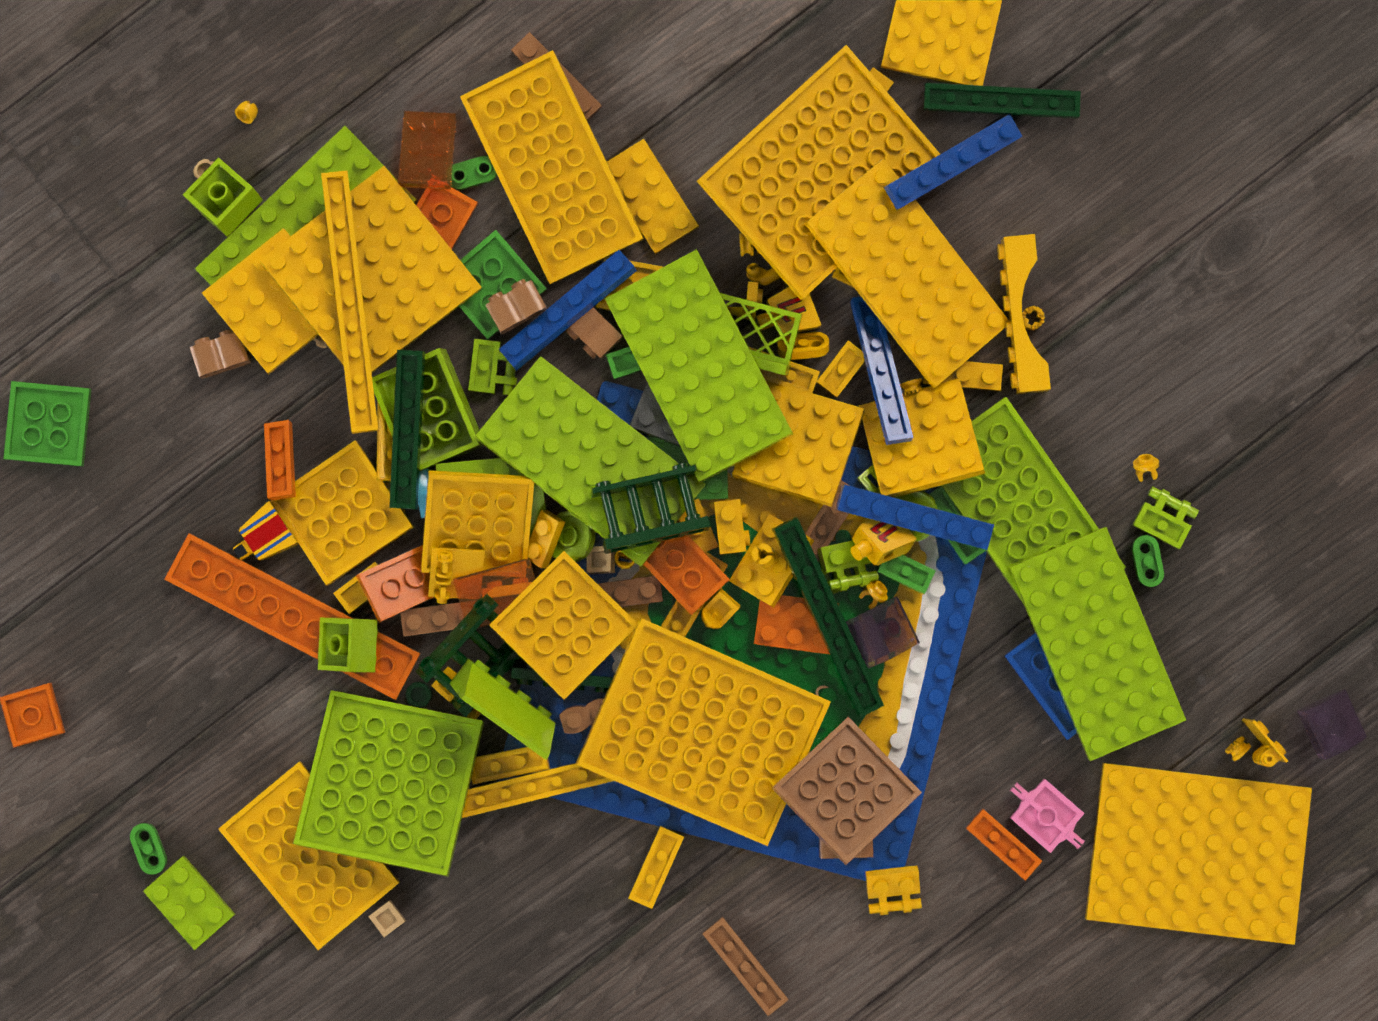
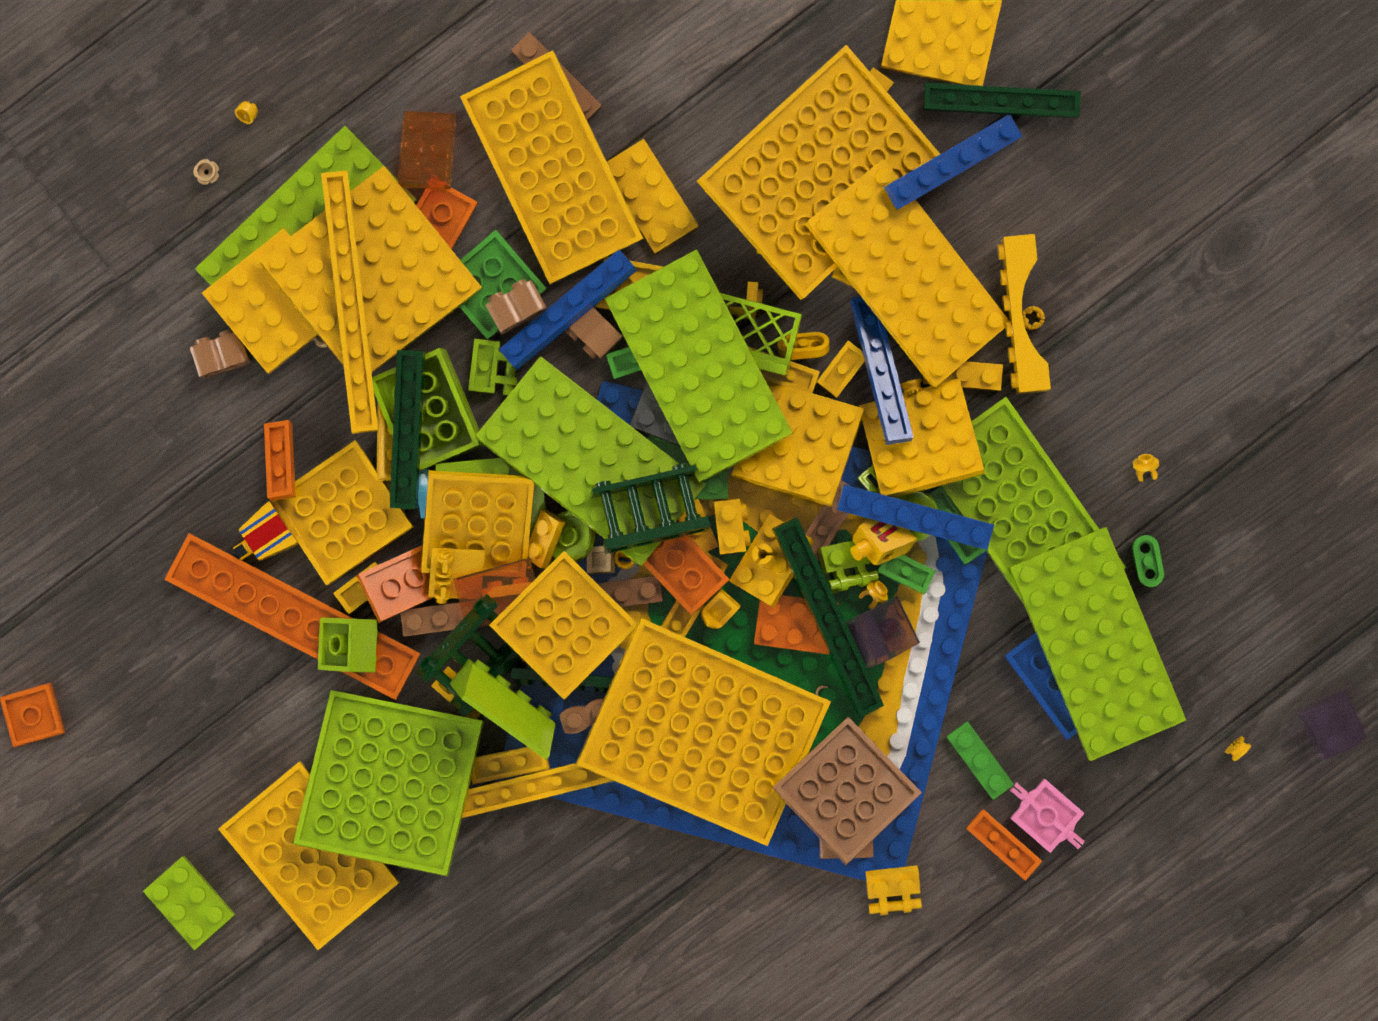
(47, 423): bright green plate -> none
(148, 848): bright green plate -> none
(223, 197): lime slope -> none
(387, 918): tan plate -> none
(418, 694): dark green tile -> none
(472, 174): bright green plate -> none
(656, 867): yellow plate -> none
(745, 246): yellow bush -> none
(745, 966): medium nougat plate -> none
(761, 275): yellow arm -> none
(789, 301): yellow torso -> none
(979, 760): none -> bright green plate
(1161, 524): lime plate -> none
(1198, 853): yellow plate -> none
(1269, 752): yellow hinge -> none

